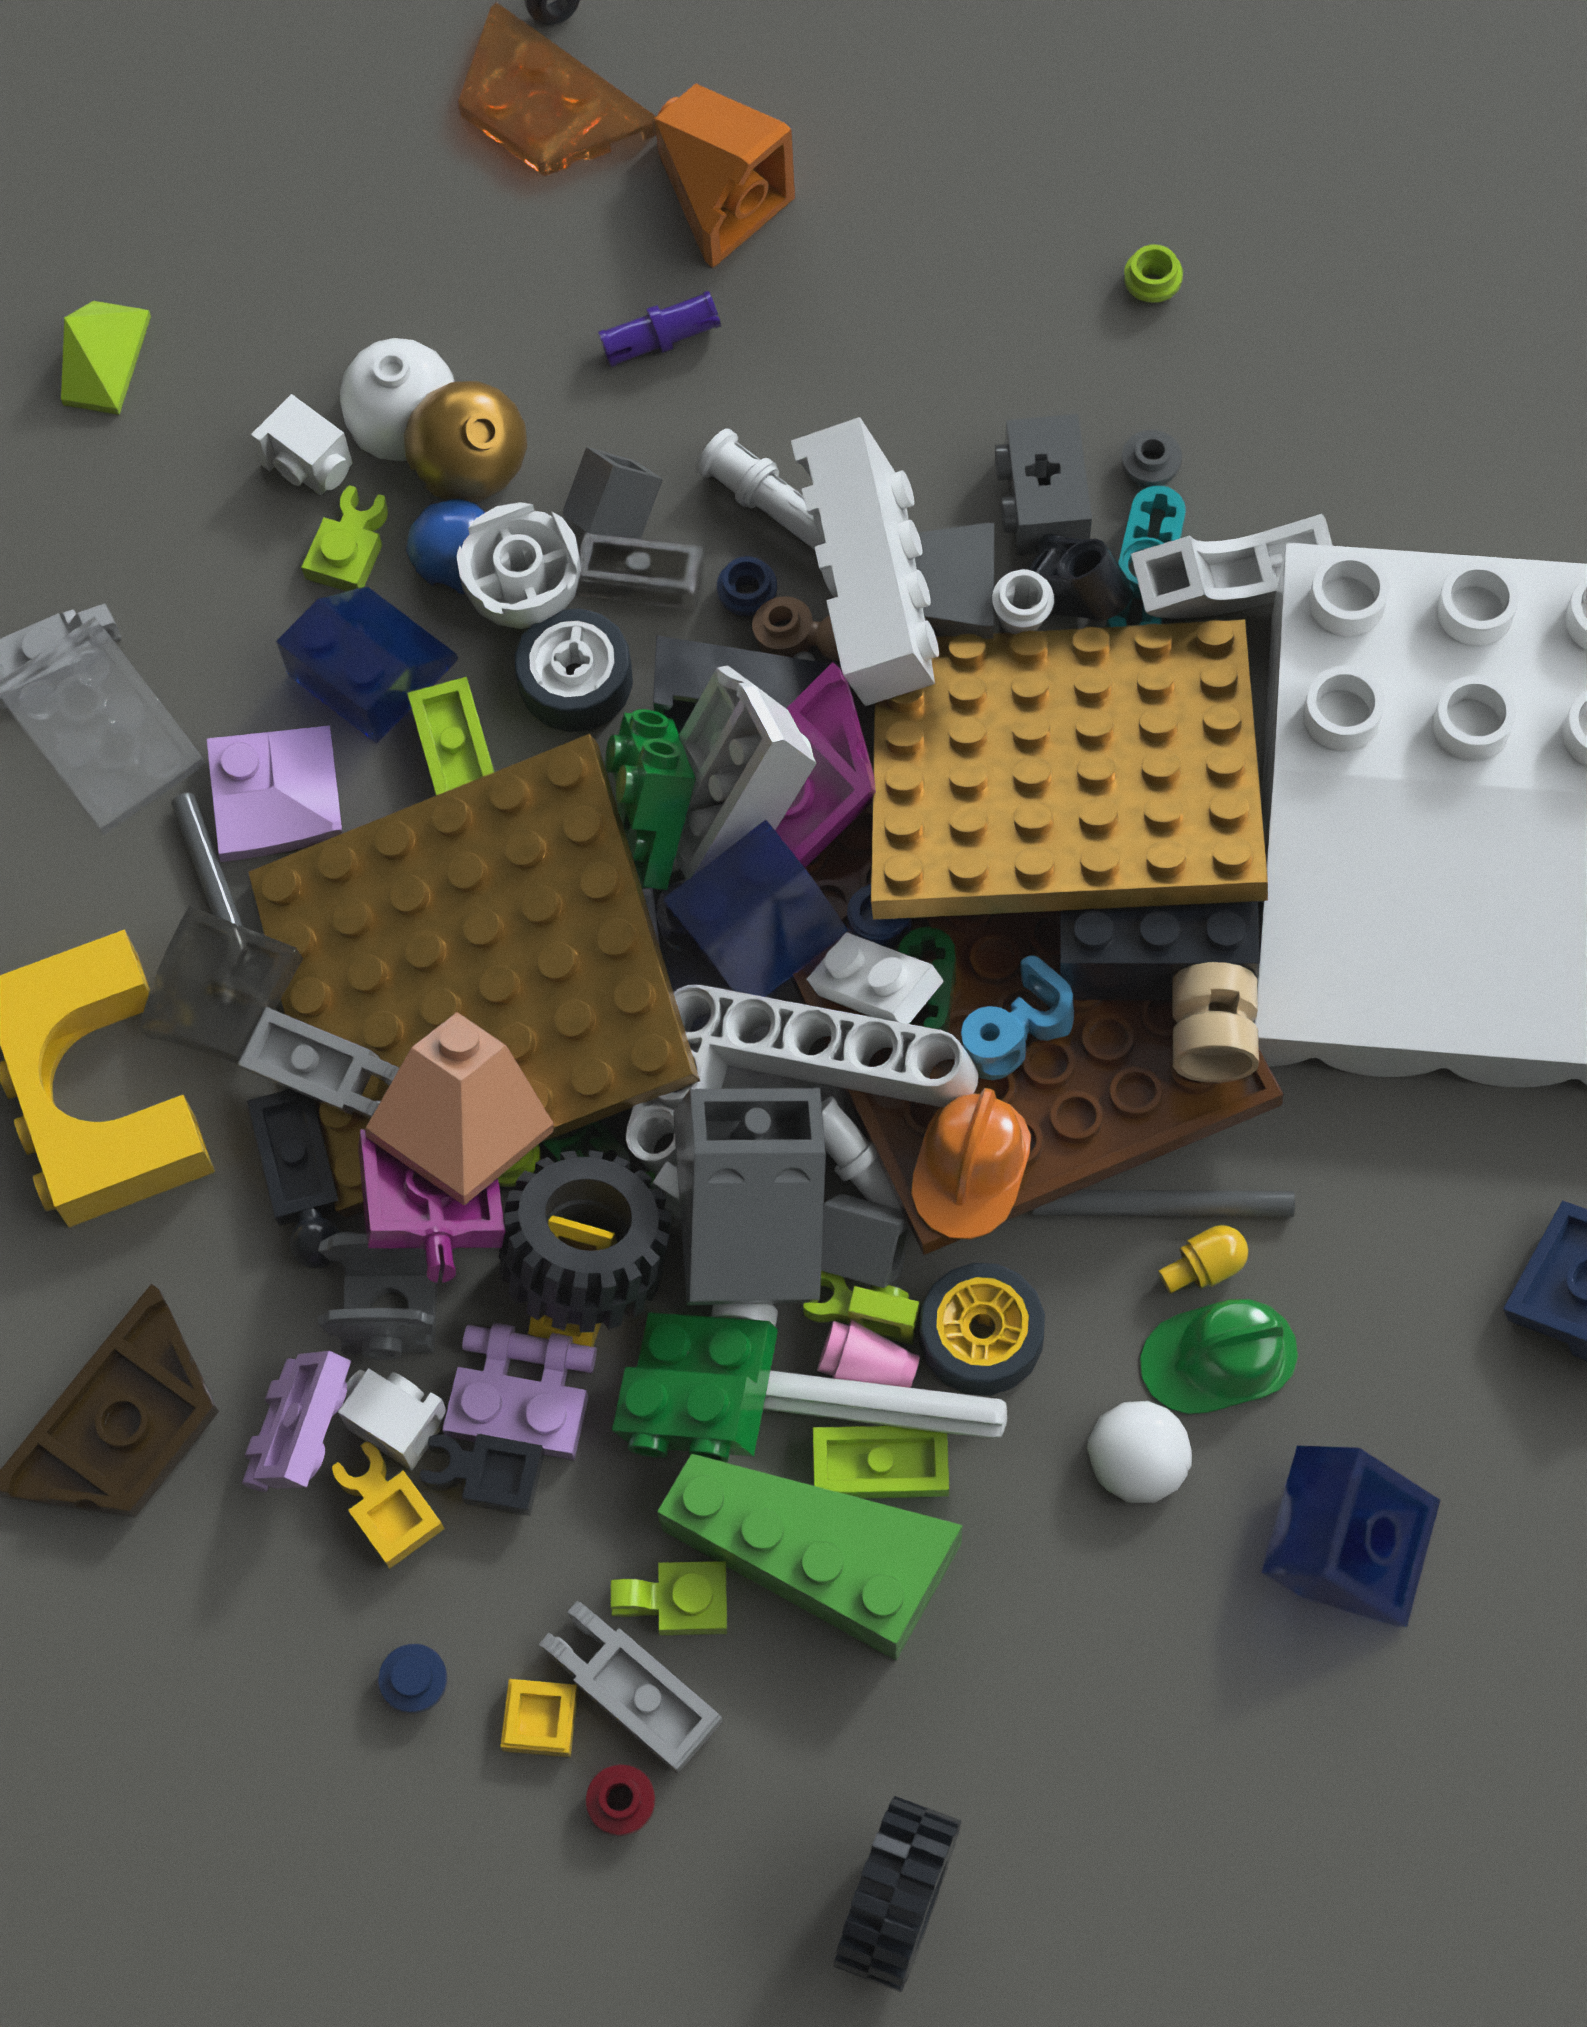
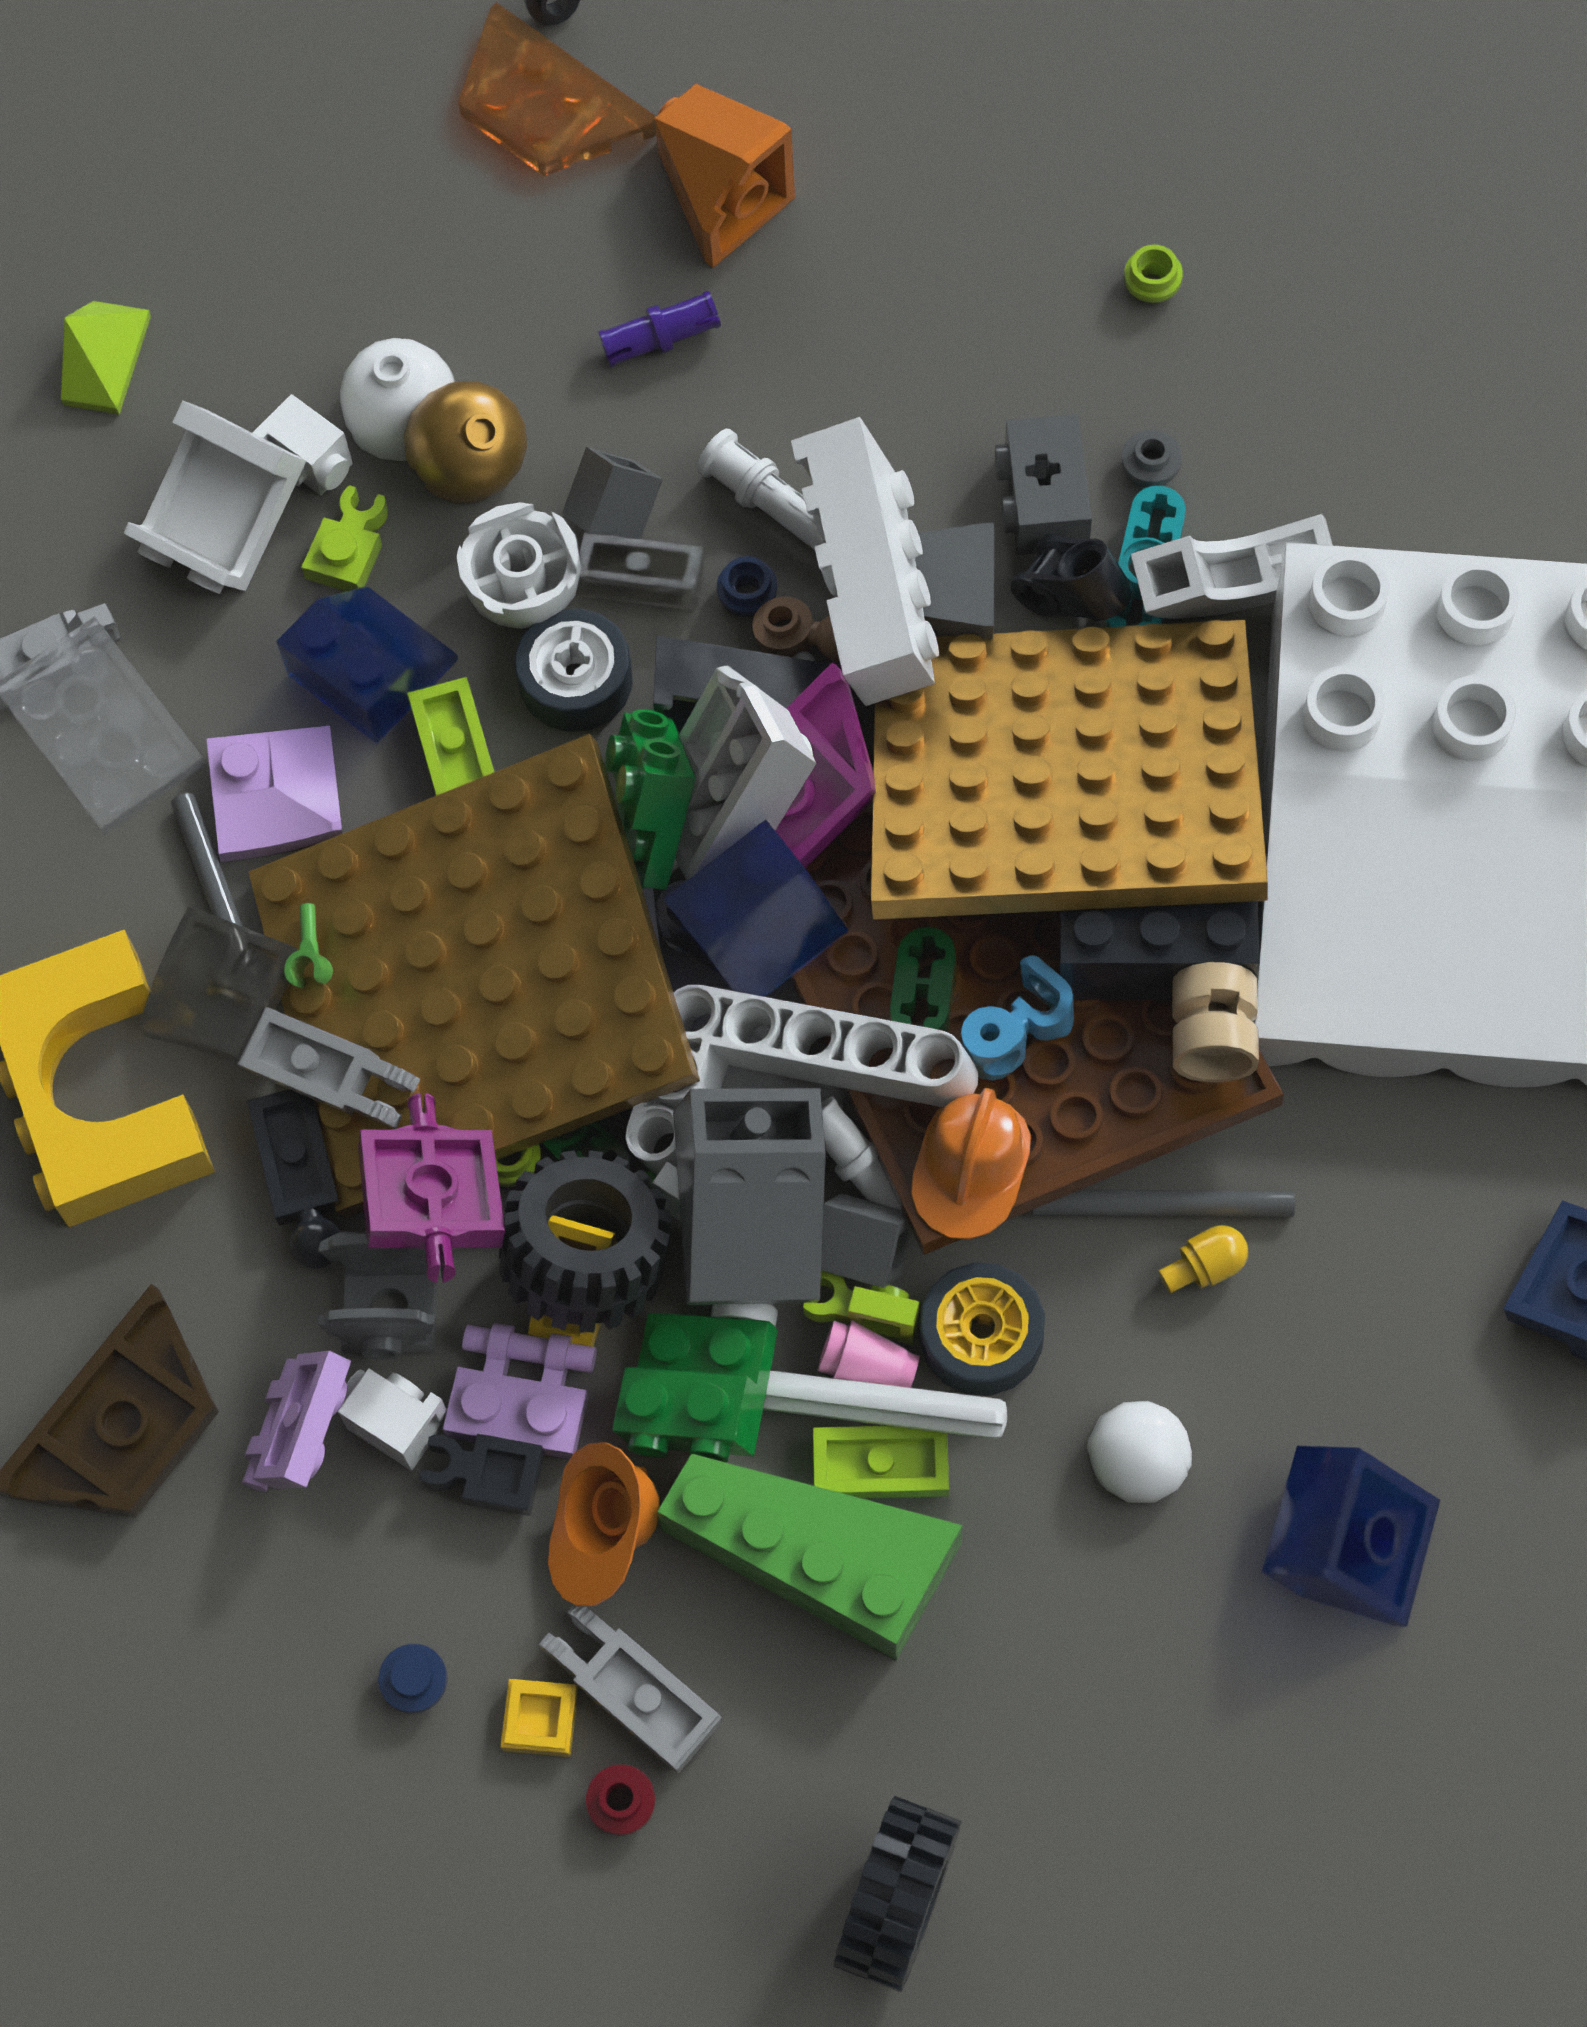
(217, 501): none -> white panel
(307, 952): none -> bright green hand
(391, 1512): yellow plate -> none
(436, 540): blue hair -> none
(459, 1110): nougat slope -> none
(600, 1519): none -> orange piece
(687, 1598): lime plate -> none
(875, 979): white plate -> none
(880, 931): dark blue tile -> none
(1022, 601): white cone -> none
(1218, 1356): green piece -> none

